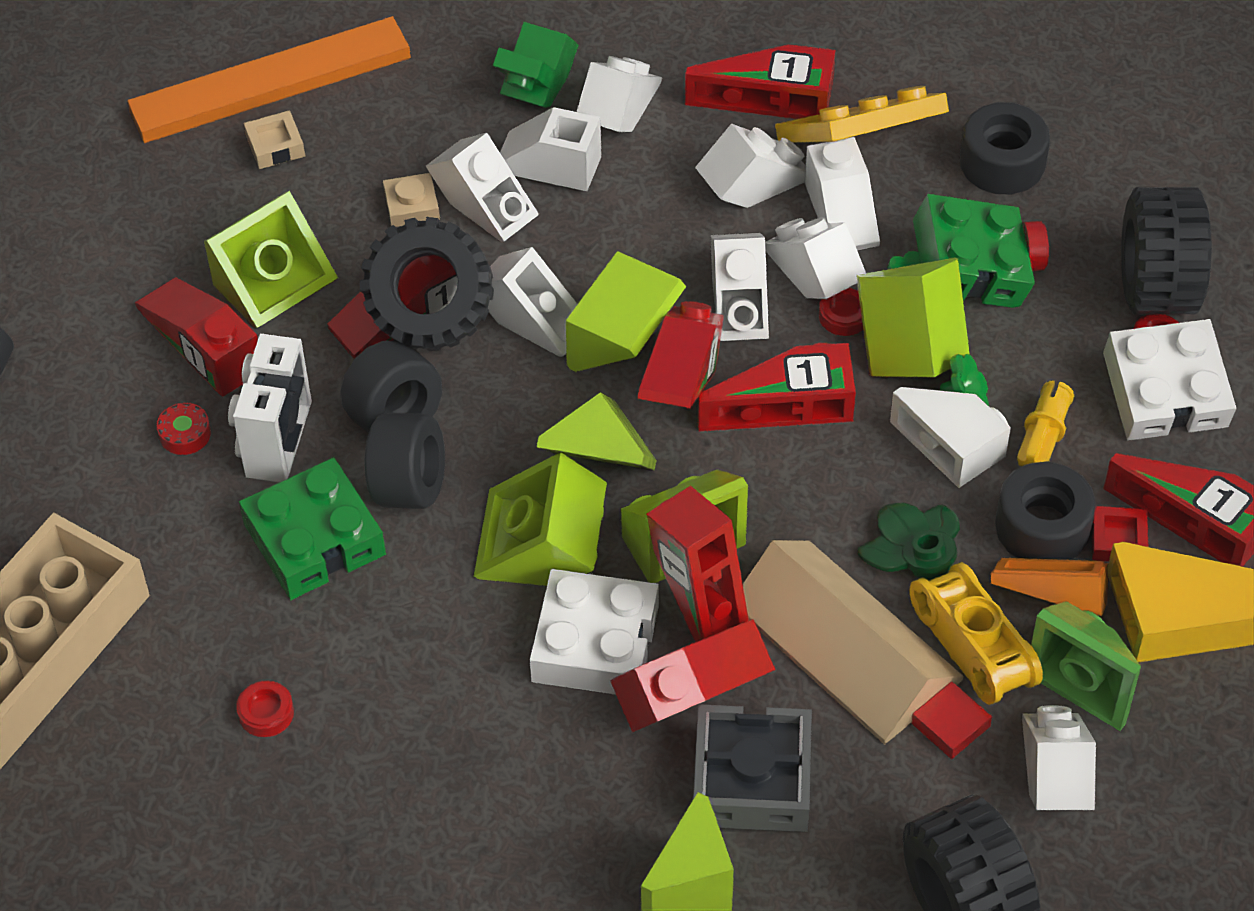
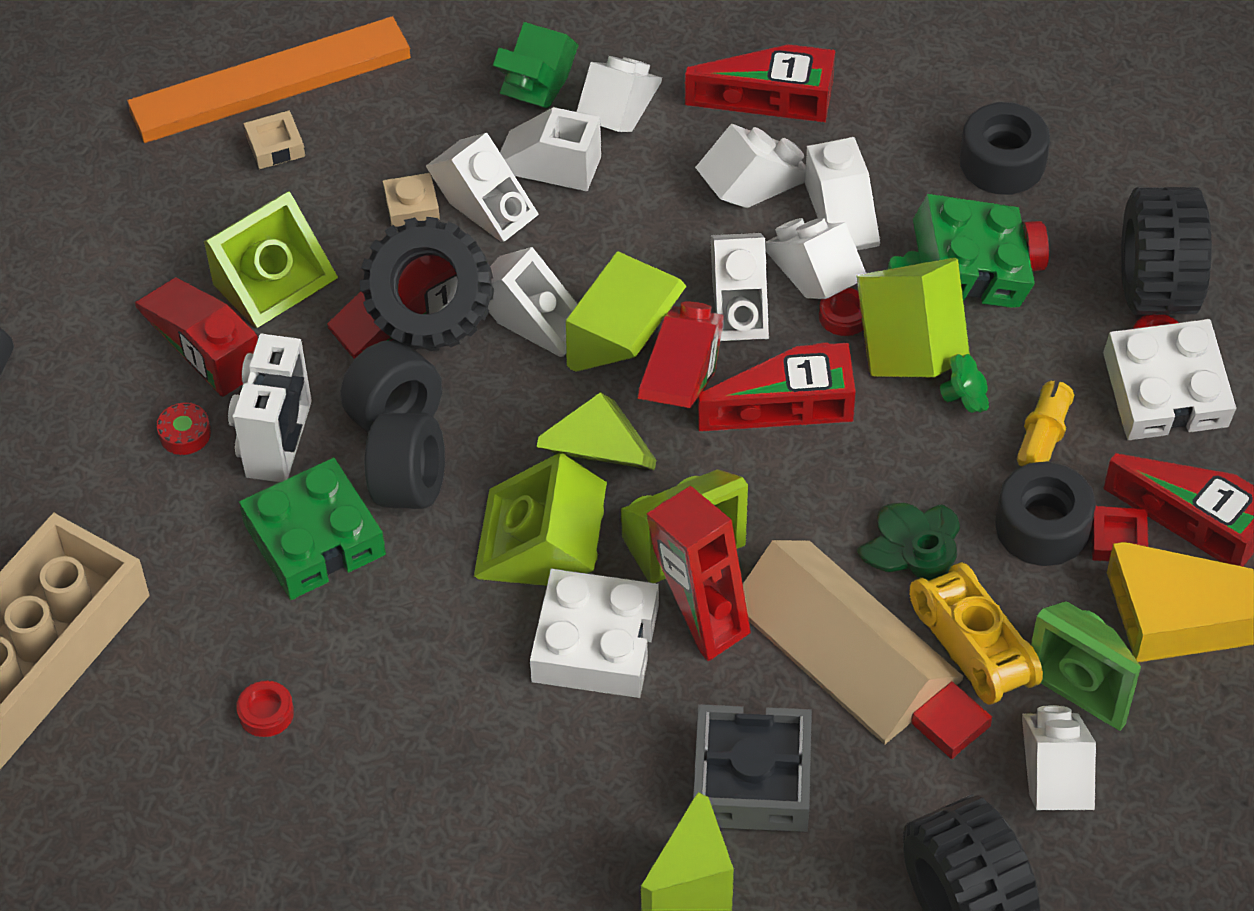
(692, 675): red slope -> none
(870, 115): yellow wing -> none
(951, 430): white slope -> none
(1056, 581): orange slope -> none

